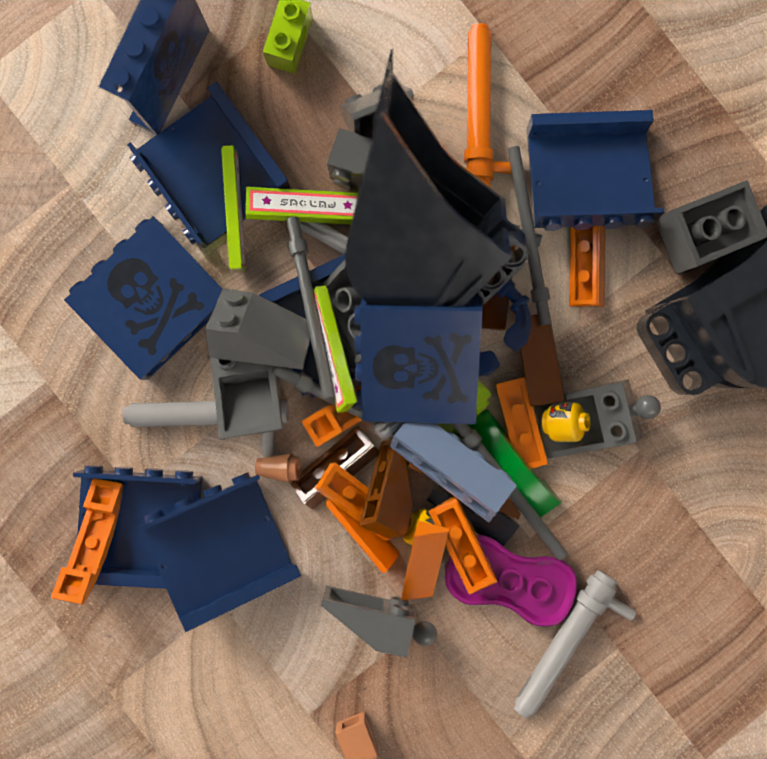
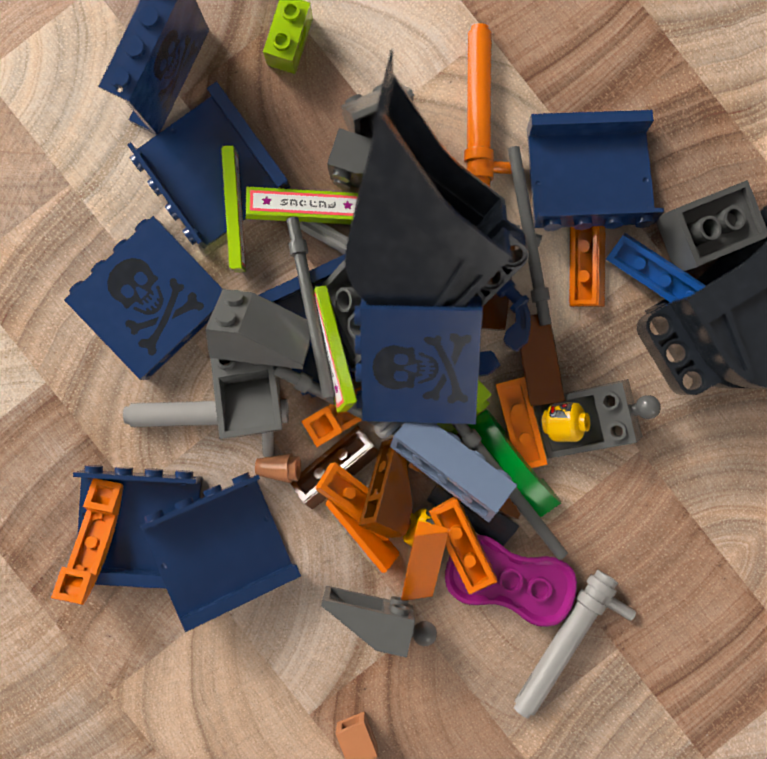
(652, 269): none -> blue plate

